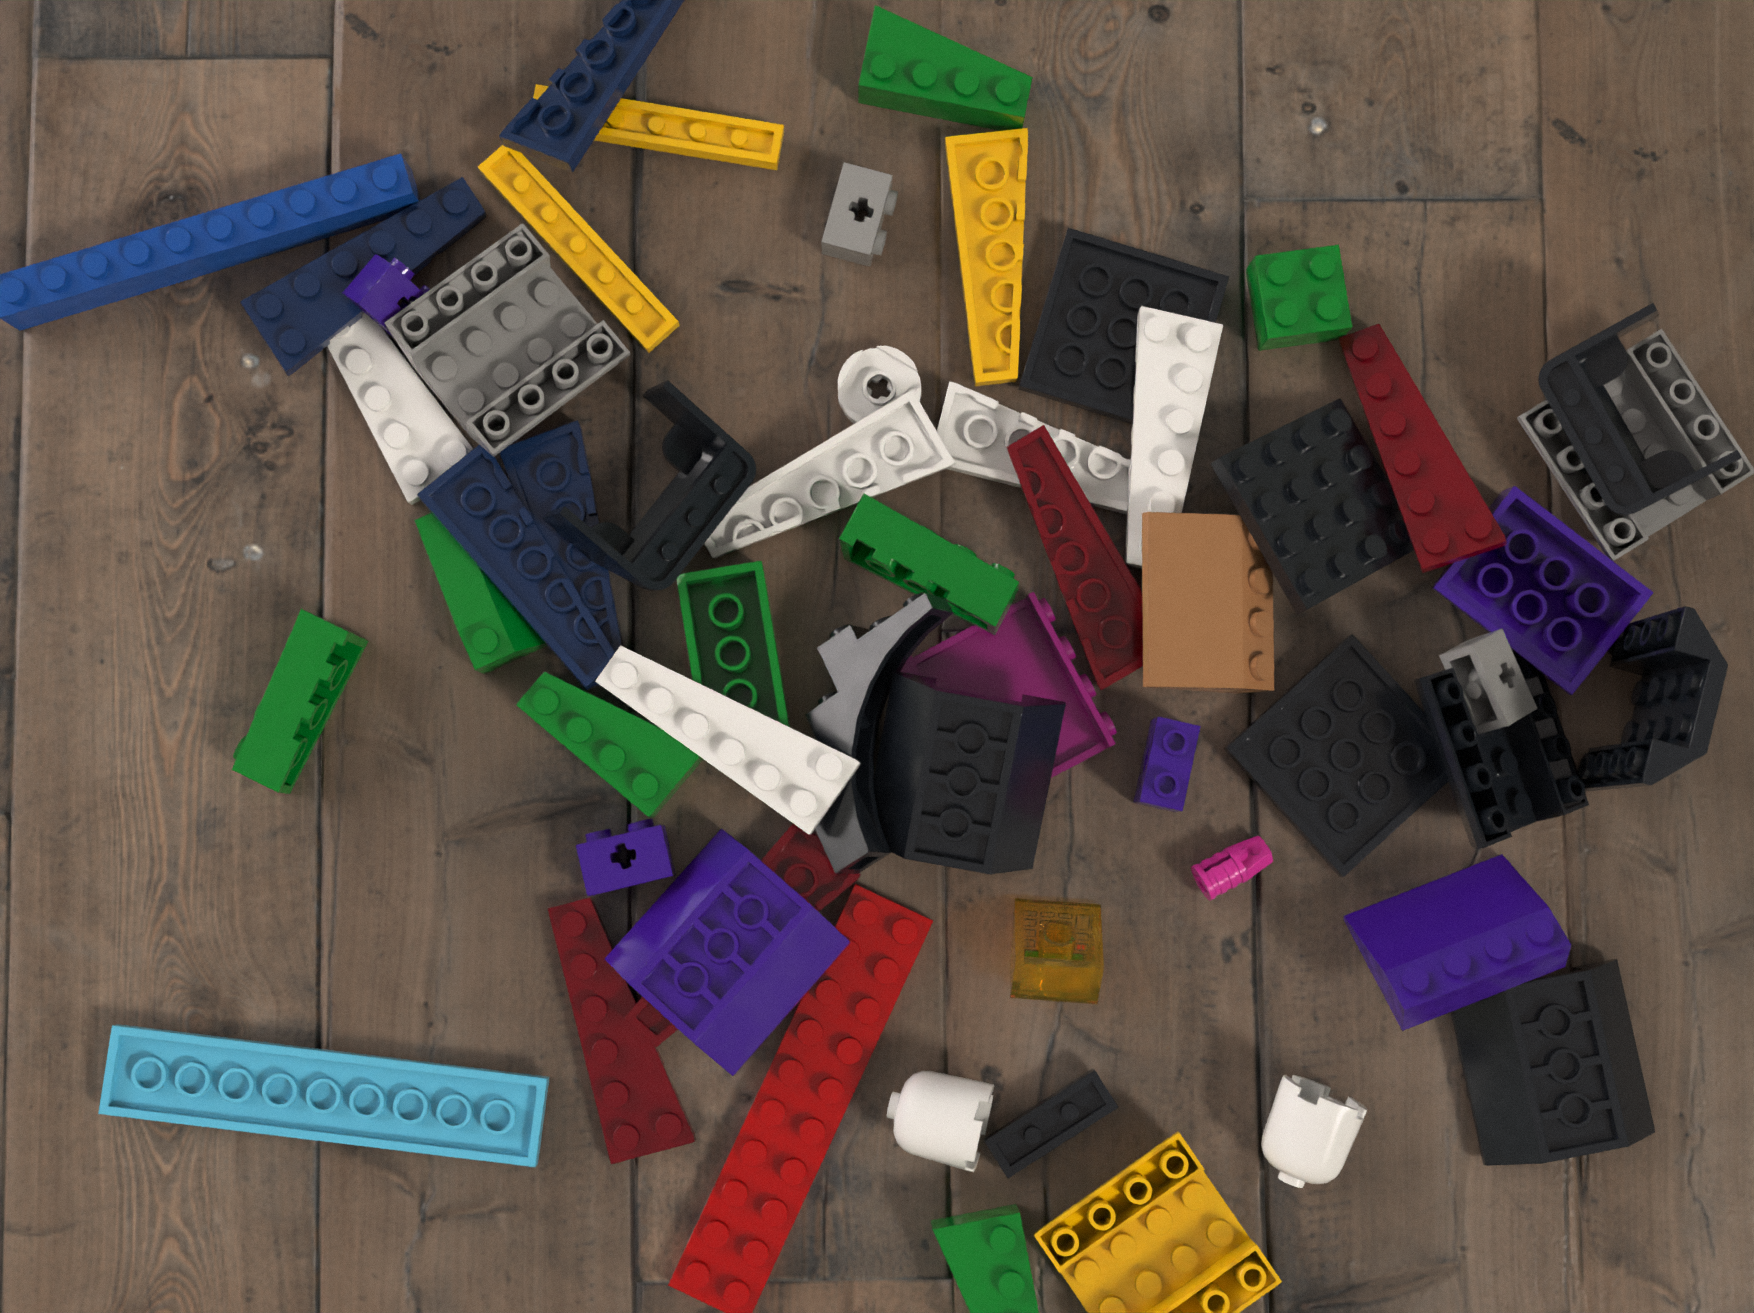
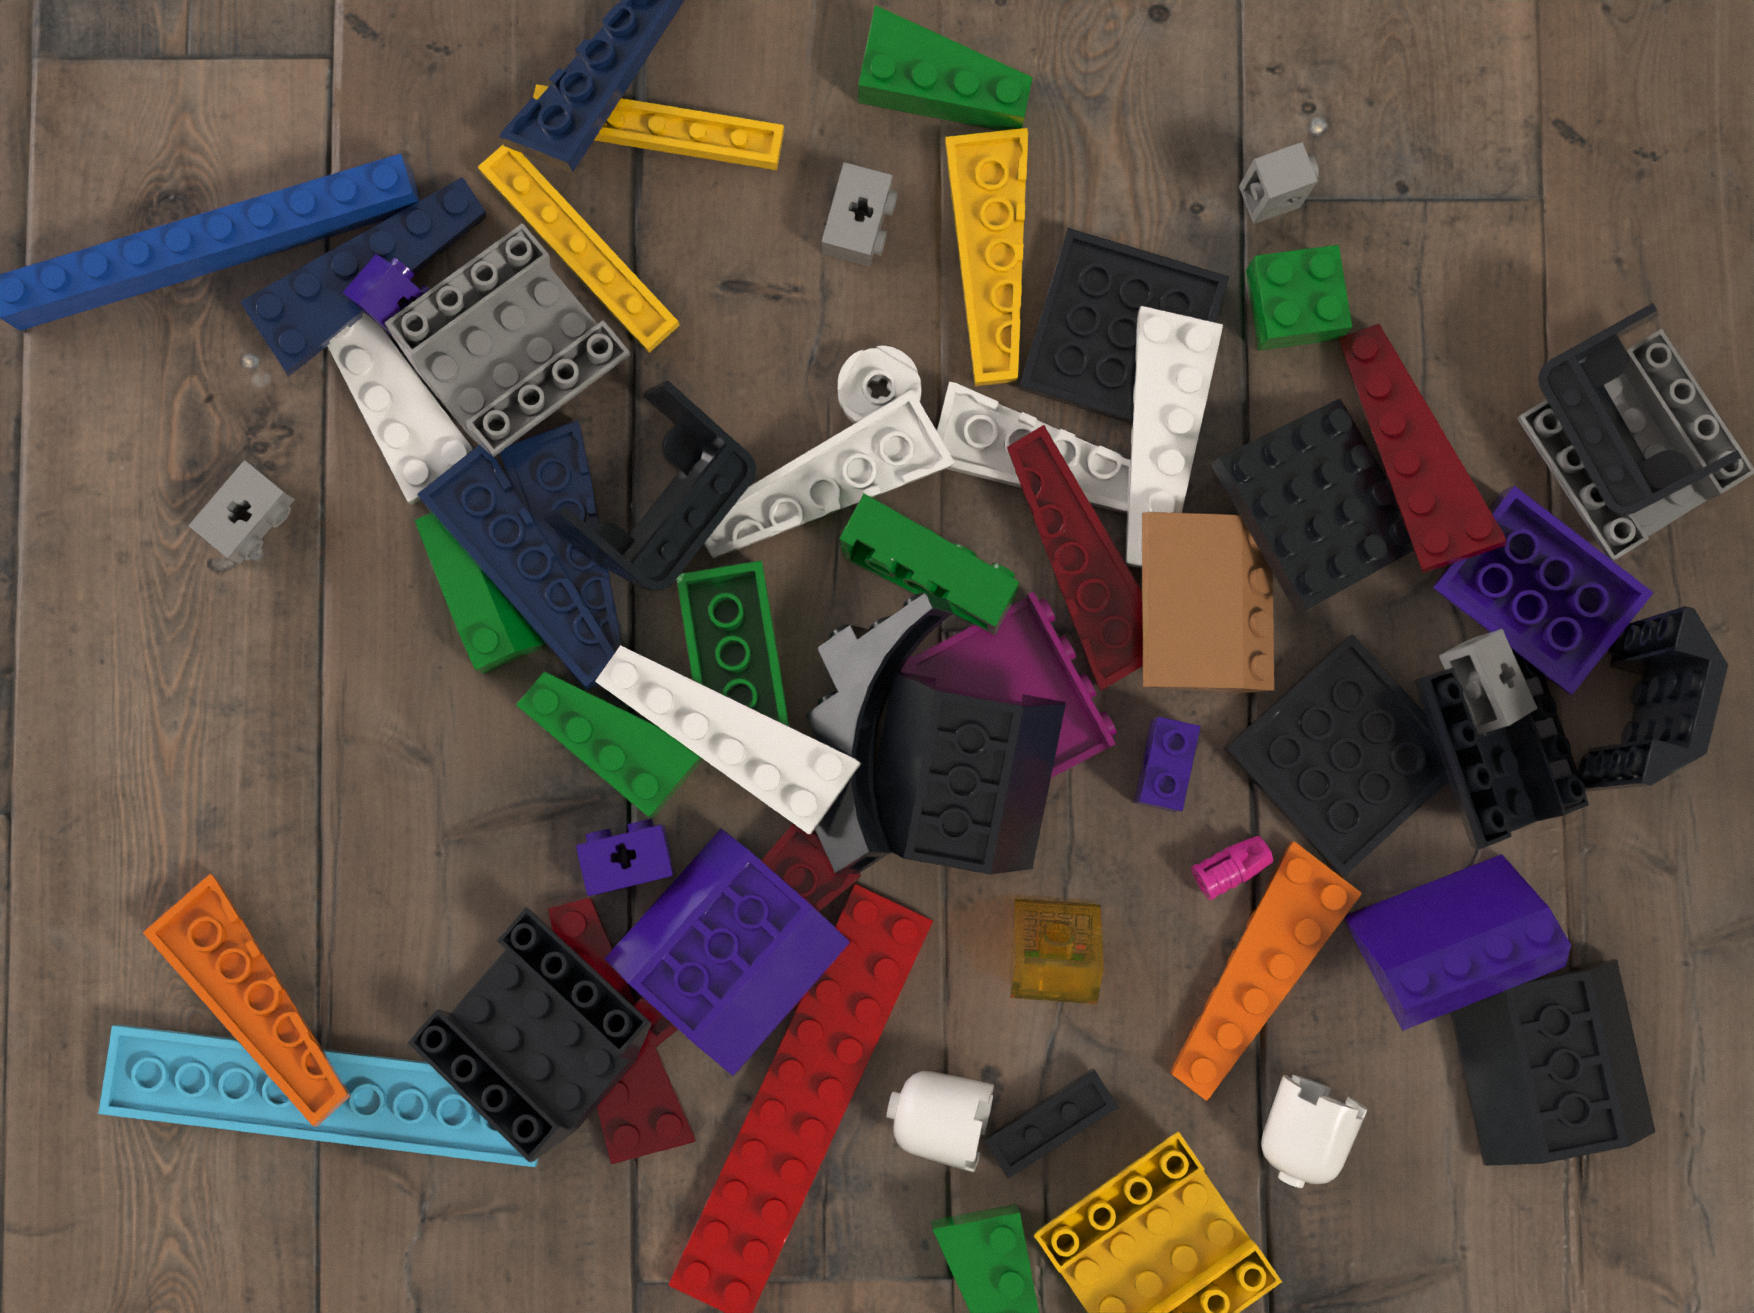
(221, 520): none -> light grey brick
(231, 975): none -> orange wing
(298, 702): green wedge -> none
(535, 1039): none -> black slope
(1279, 182): none -> light grey brick
(1280, 941): none -> orange wing

